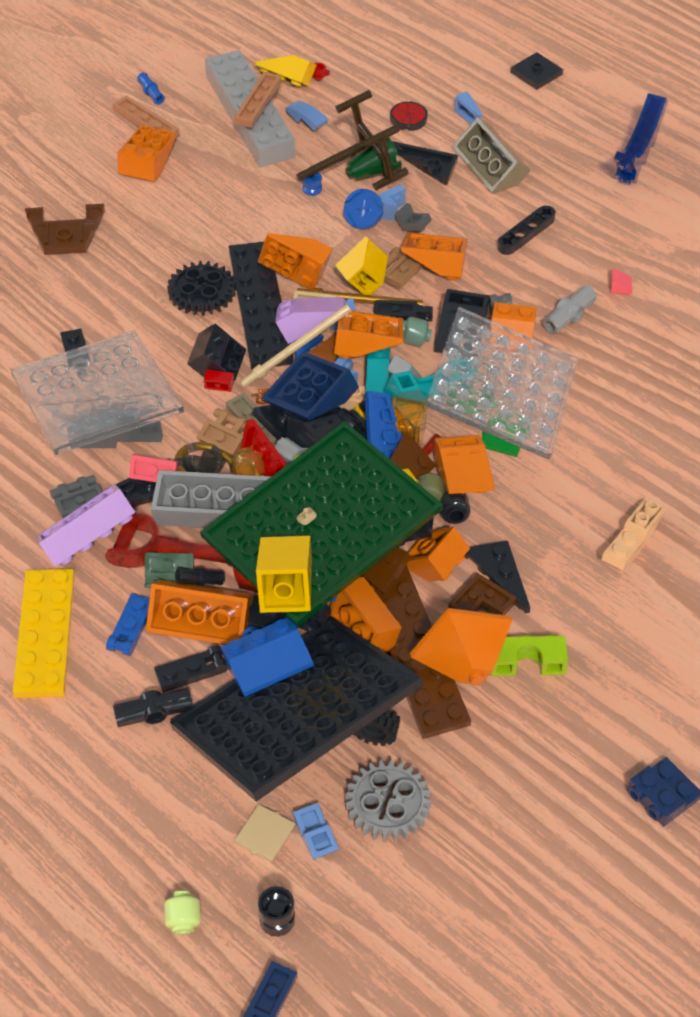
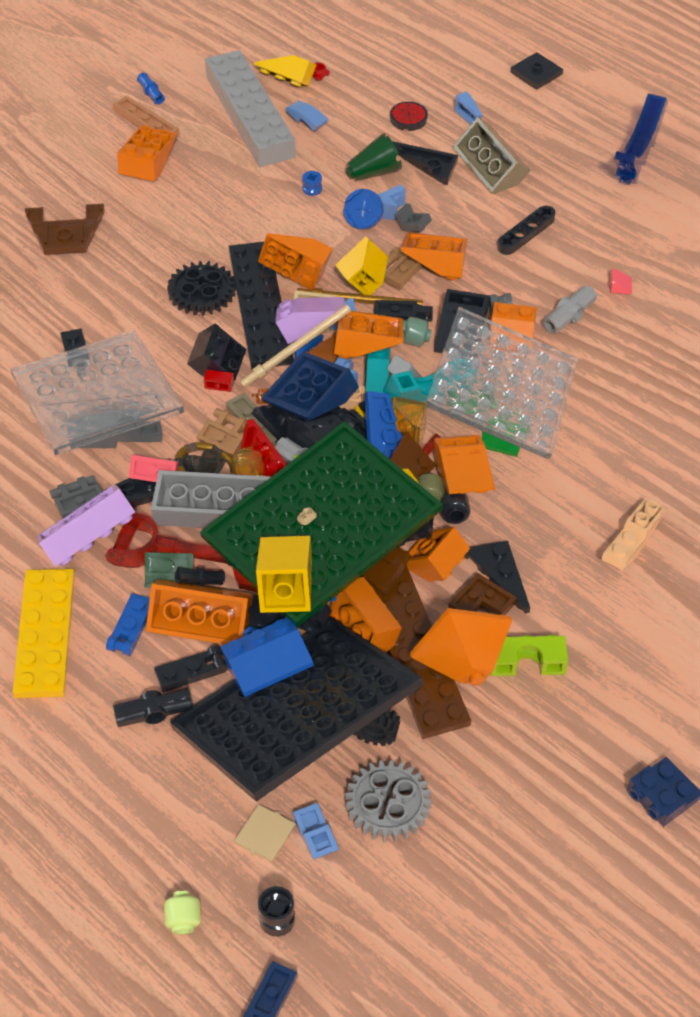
(257, 99): nougat plate -> none
(366, 140): dark brown piece -> none

